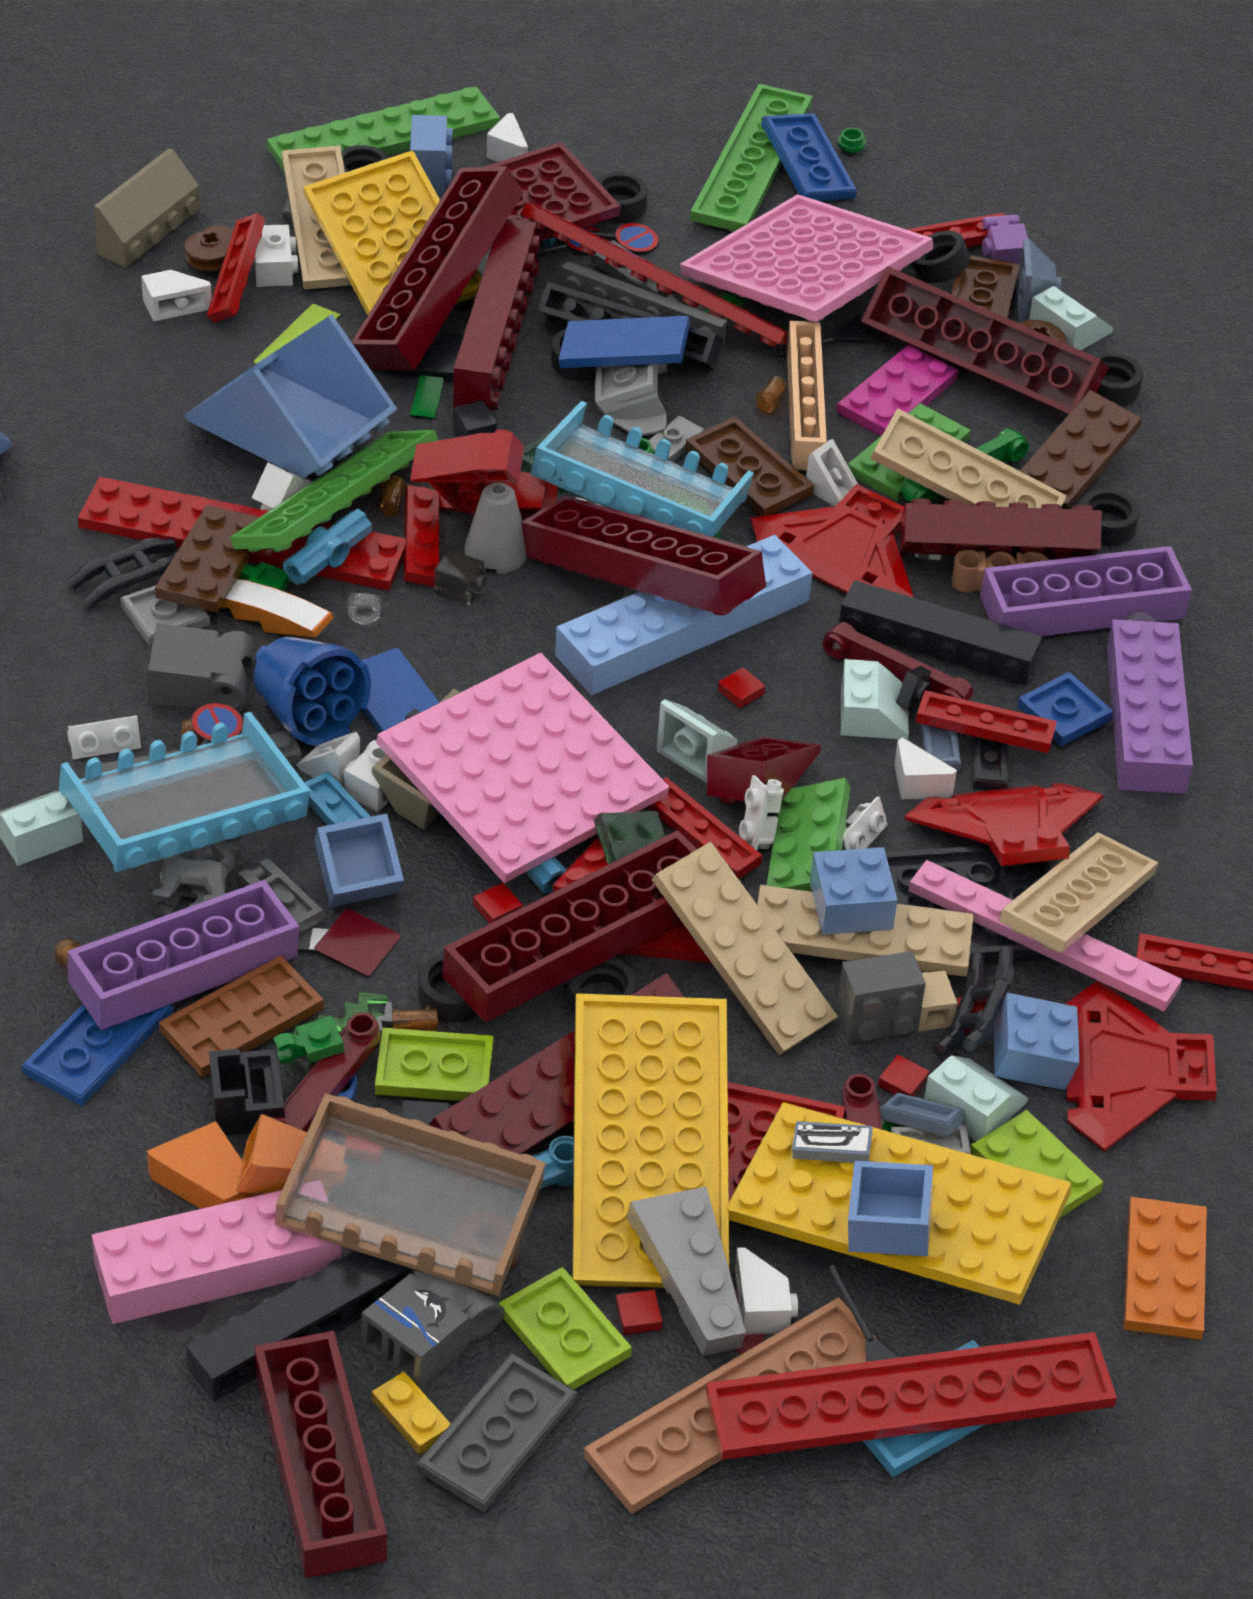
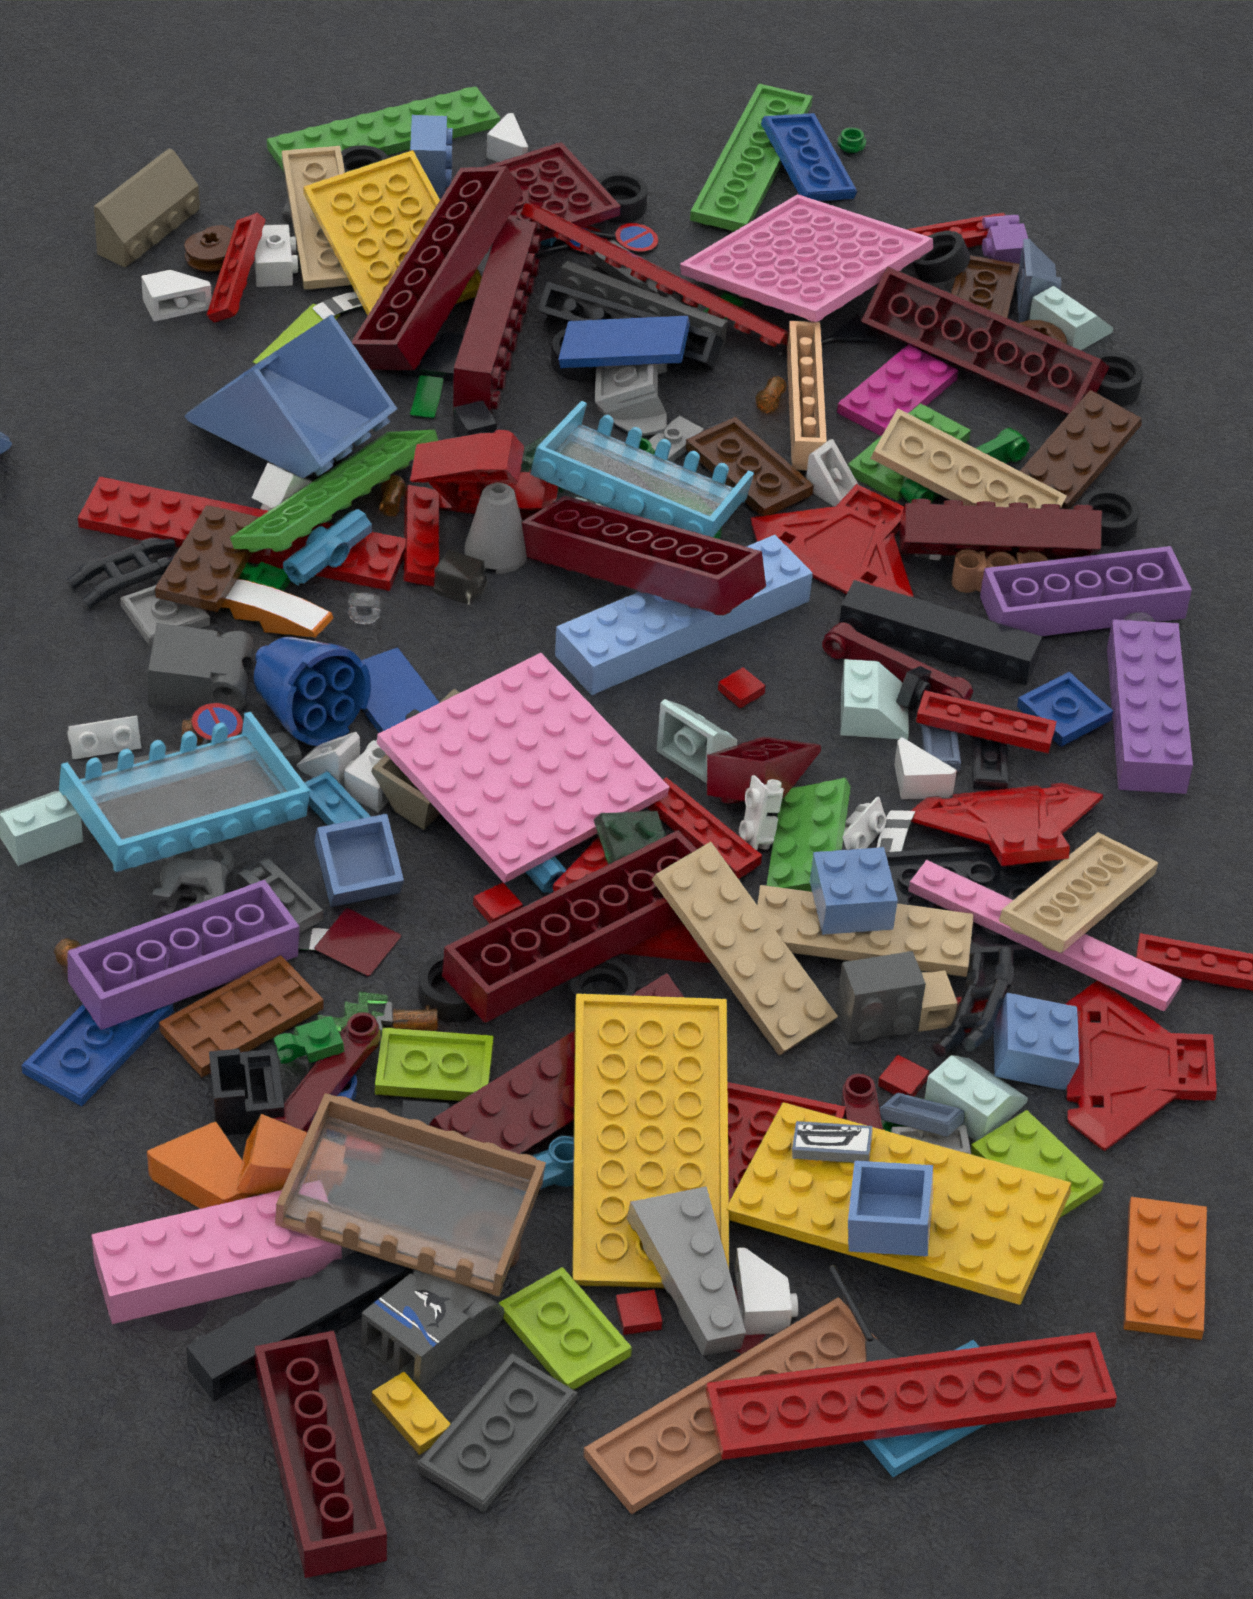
(337, 305): none -> white sticker
(895, 830): none -> white sticker

